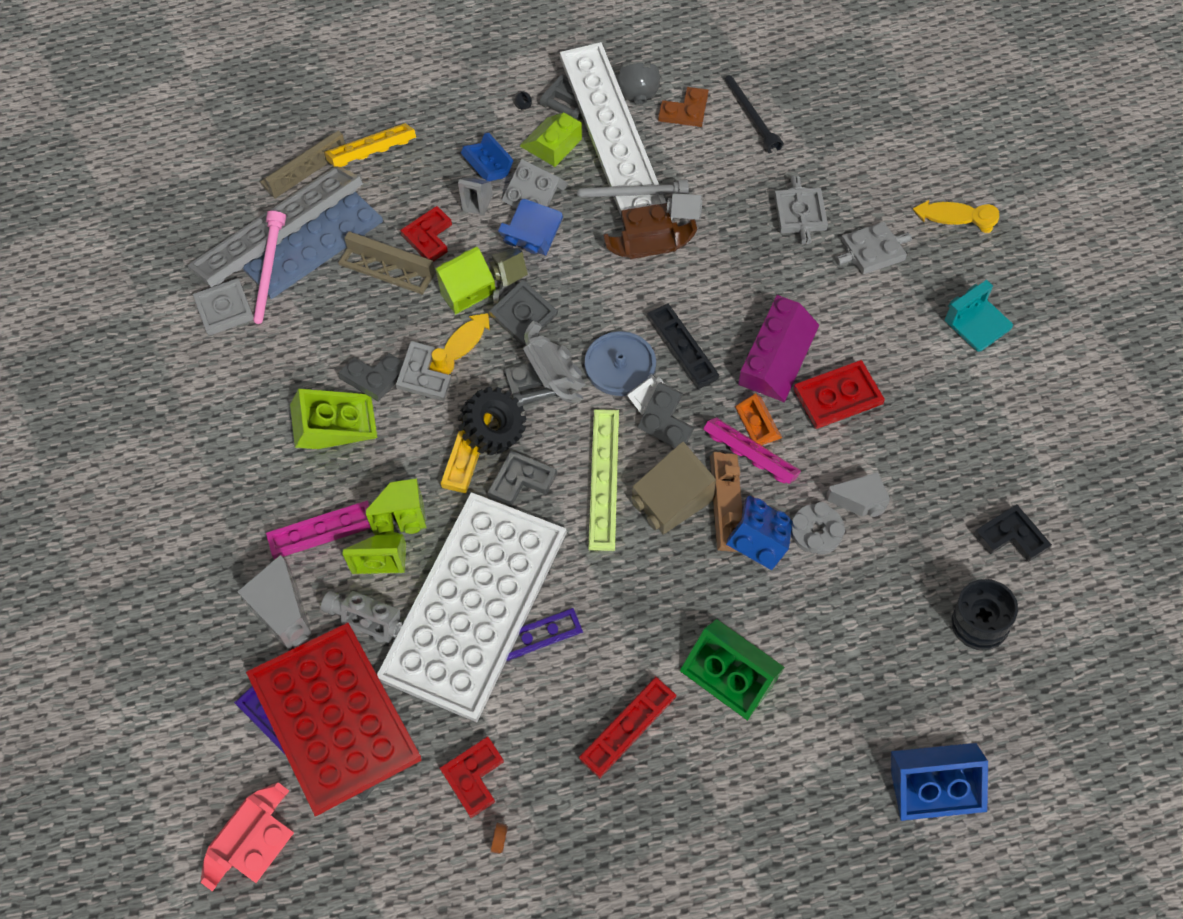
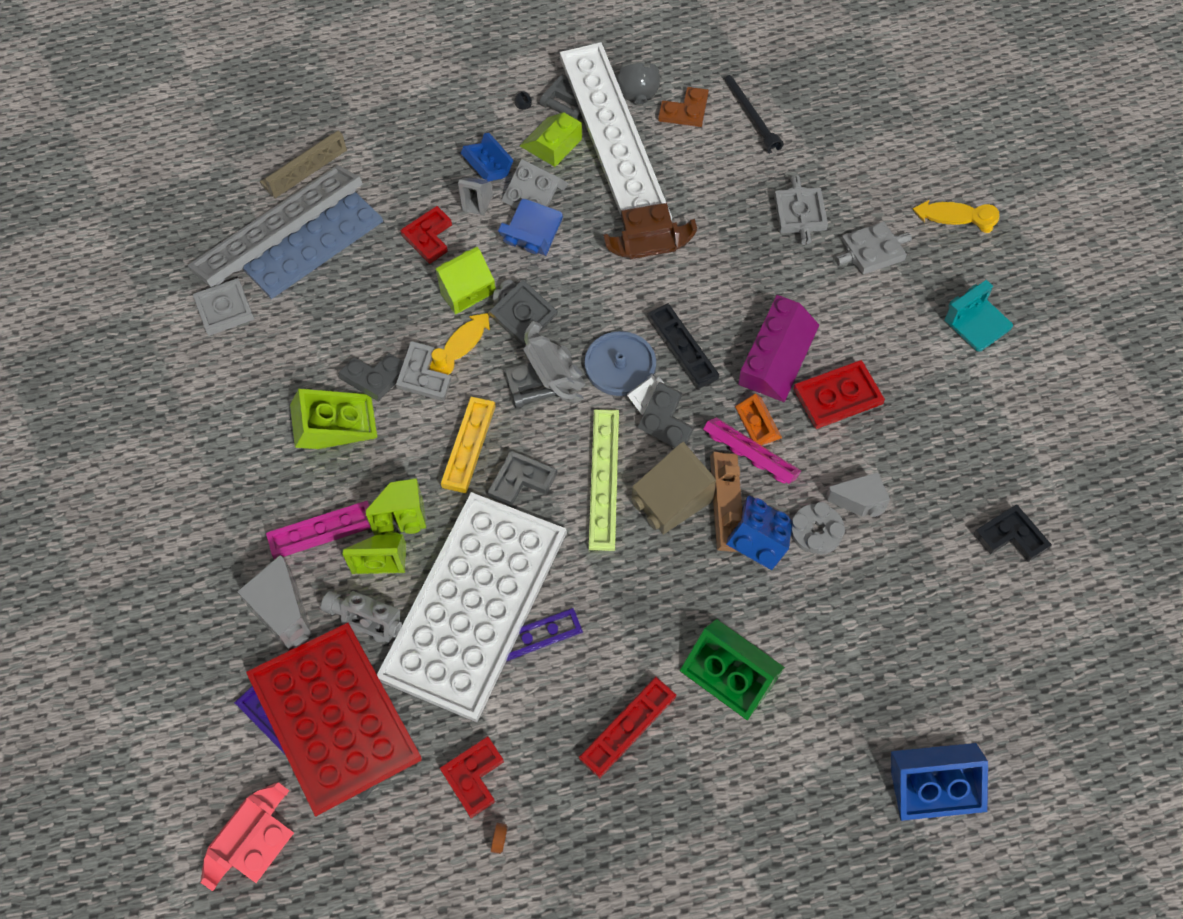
(275, 222): bright pink piece -> none
(374, 143): yellow plate -> none
(390, 256): dark tan fence -> none
(503, 409): black tyre -> none
(508, 266): olive slope -> none
(678, 187): light grey piece -> none
(685, 206): light grey slope -> none
(993, 603): black wheel -> none

